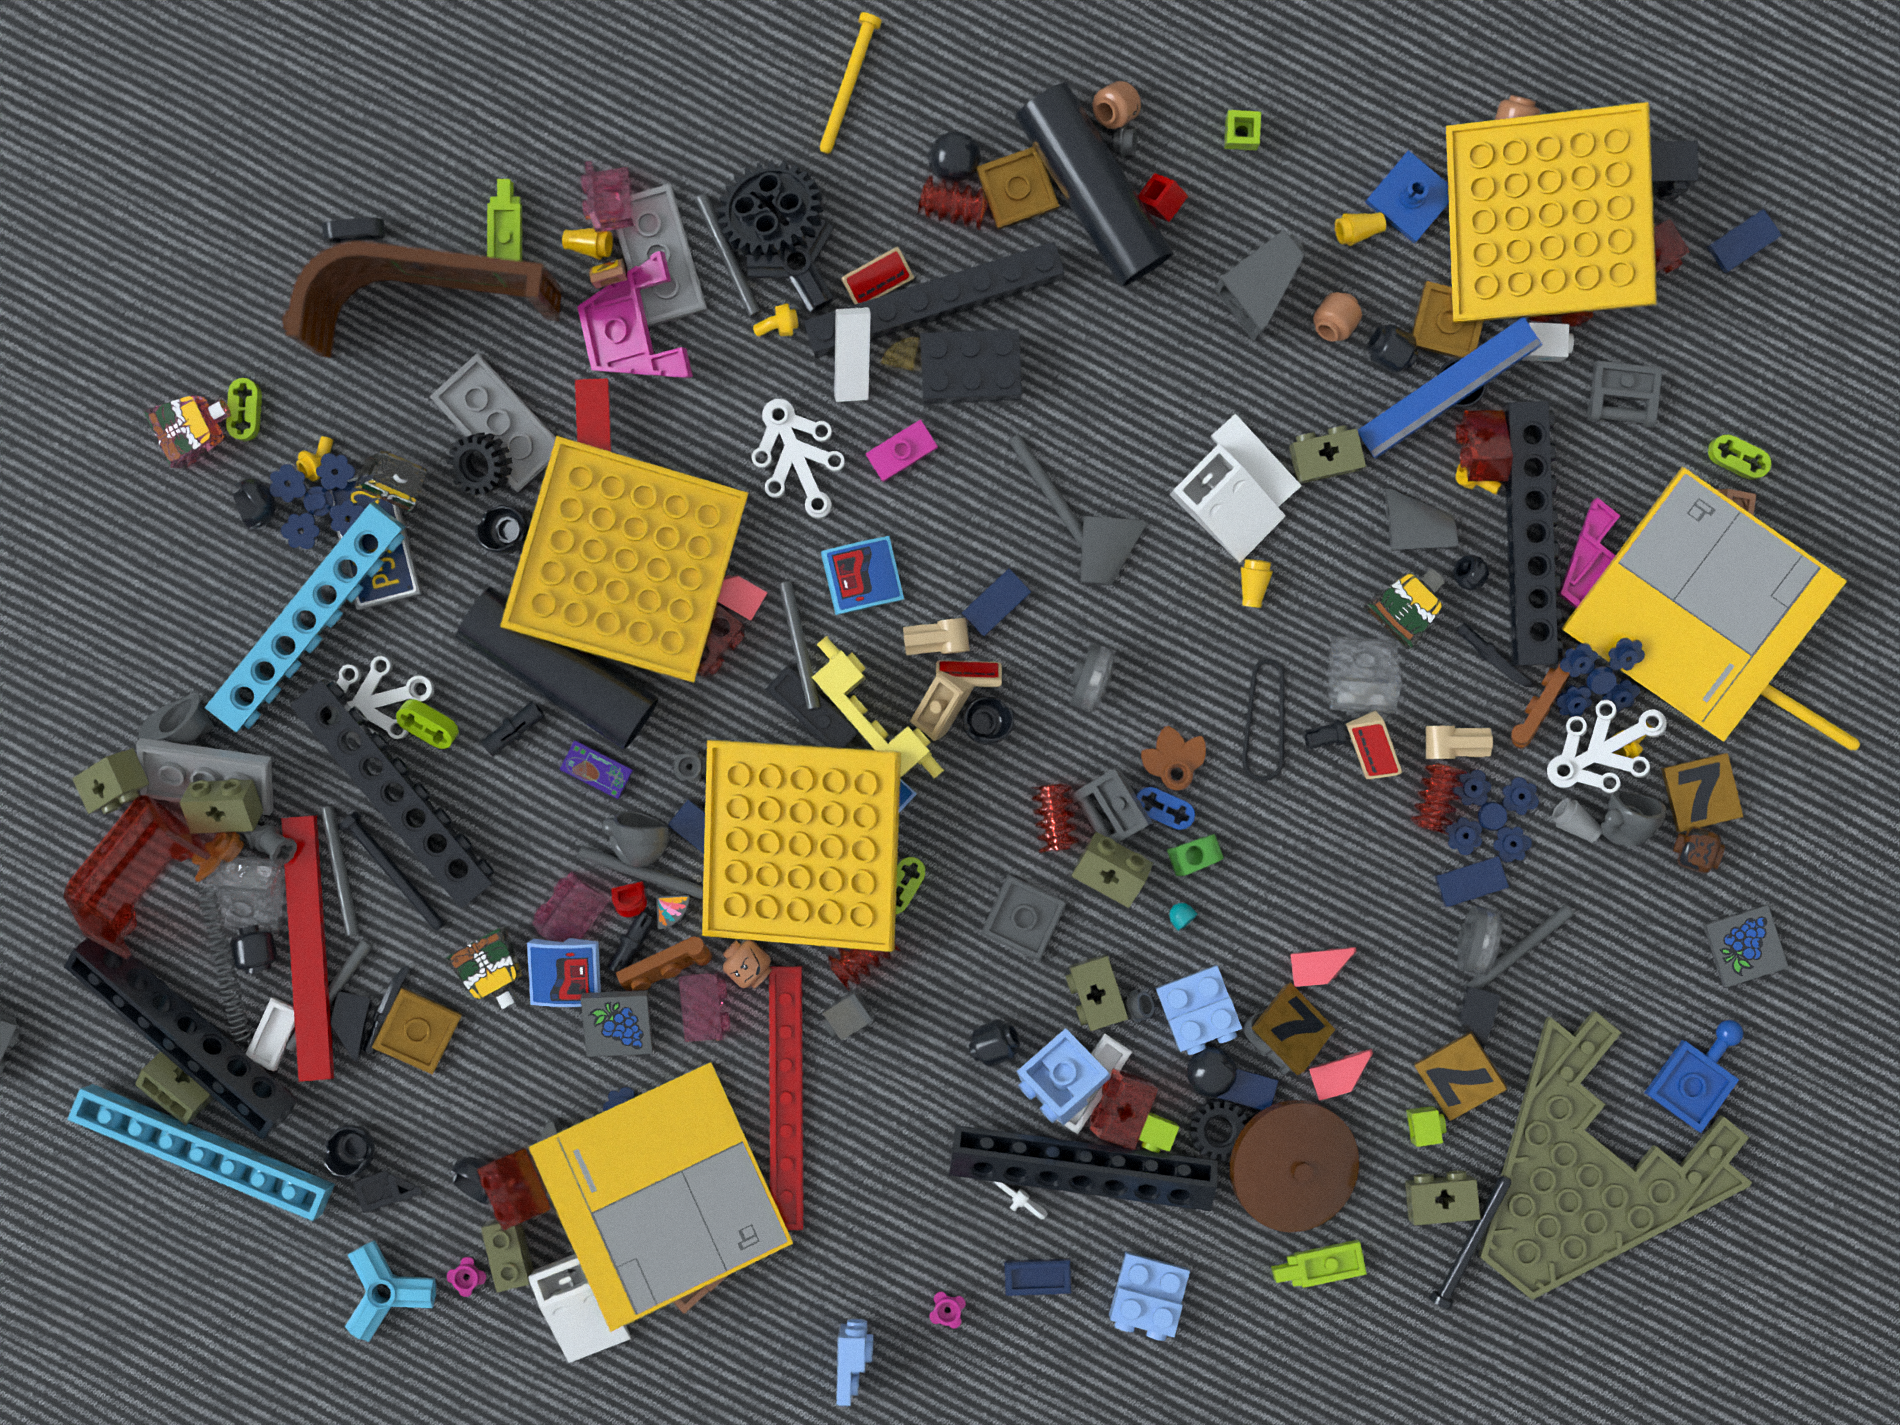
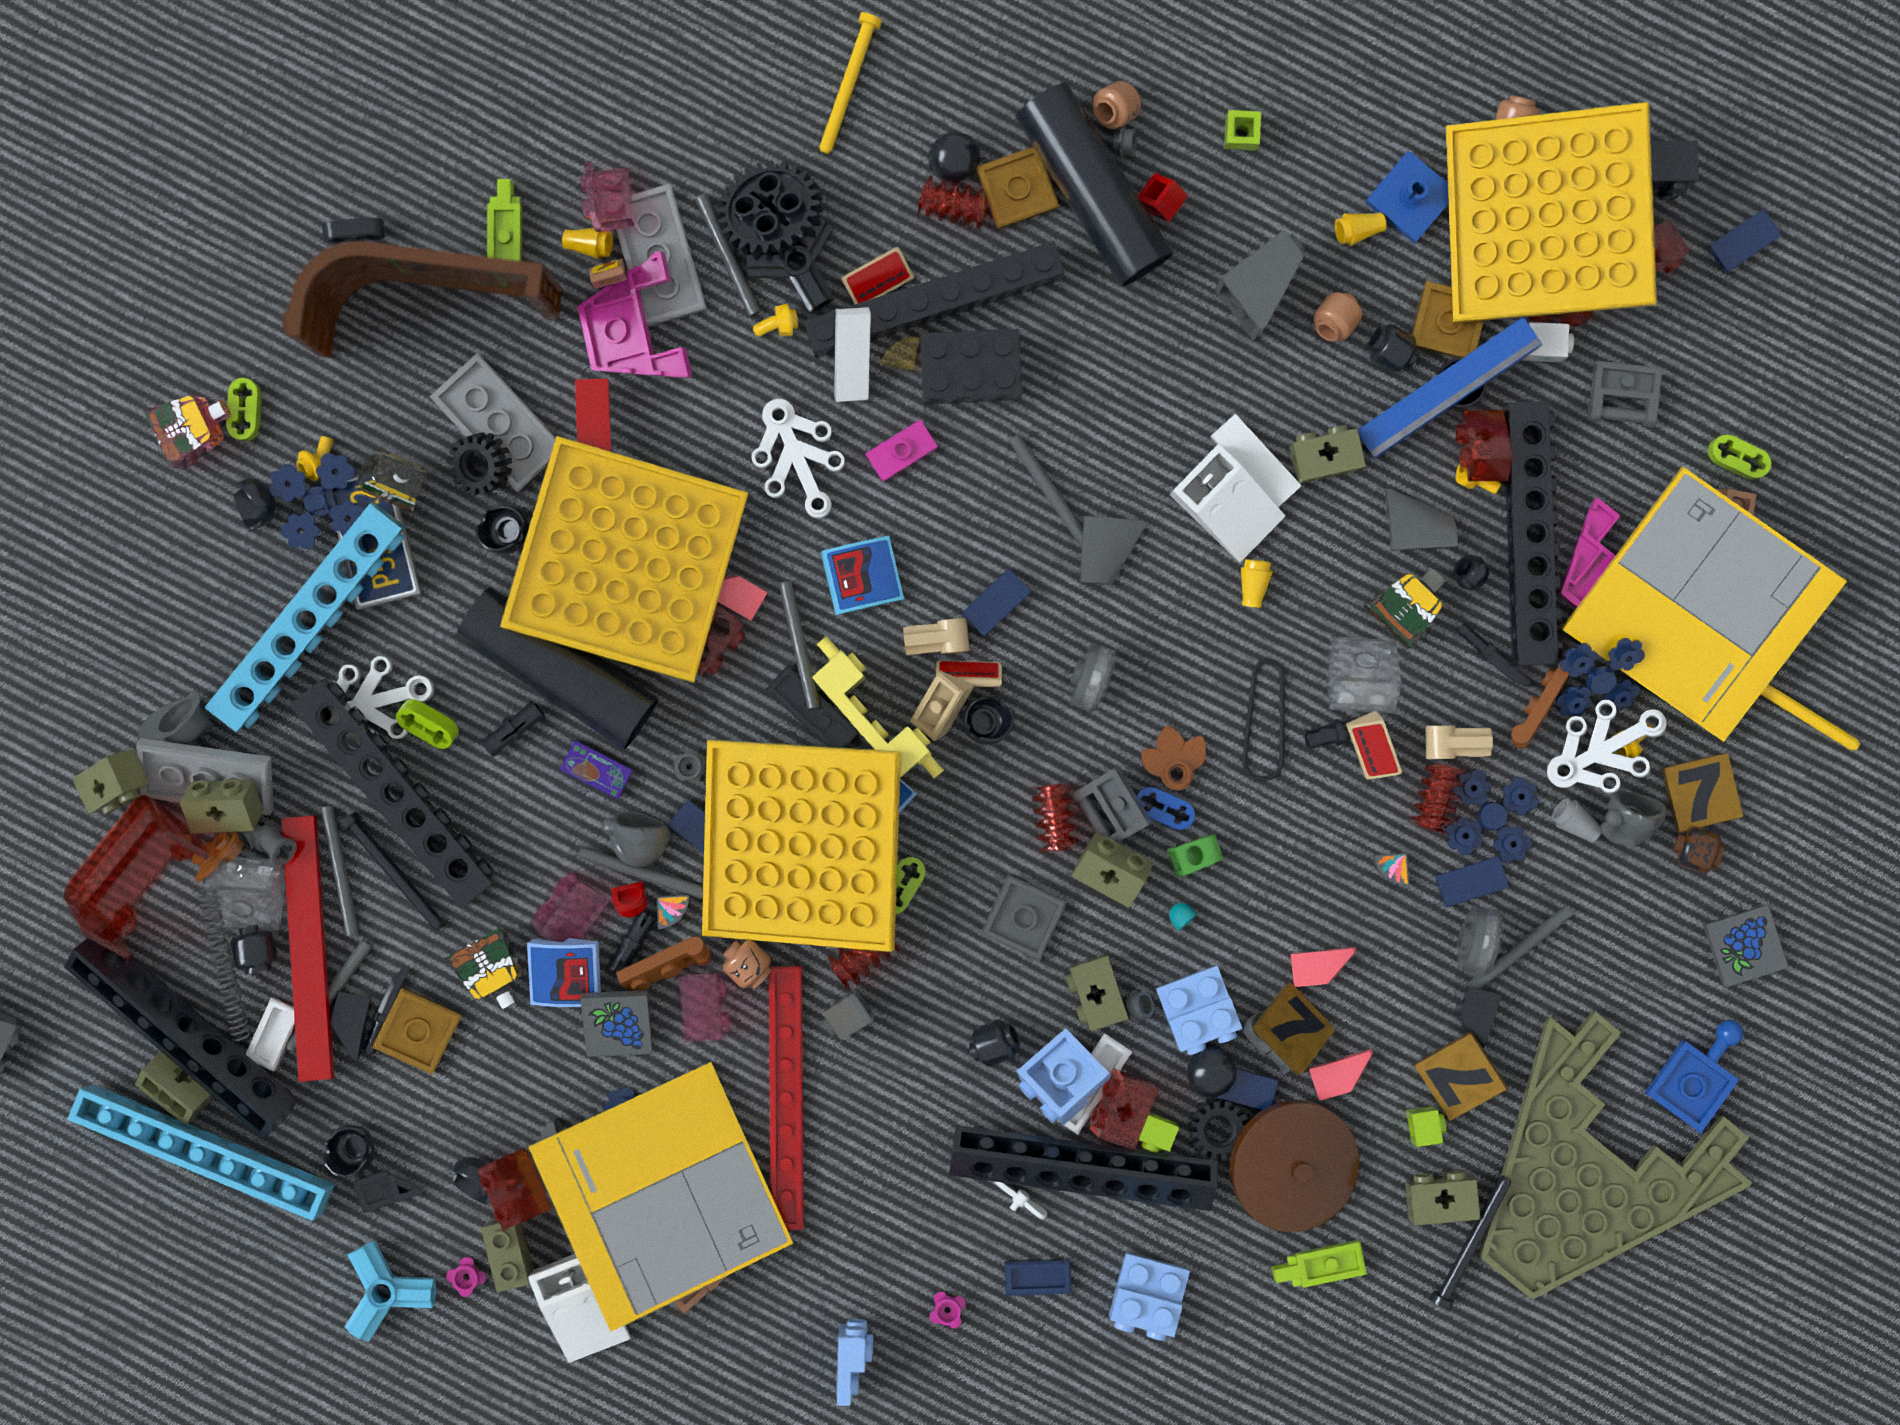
(1393, 867): none -> tile

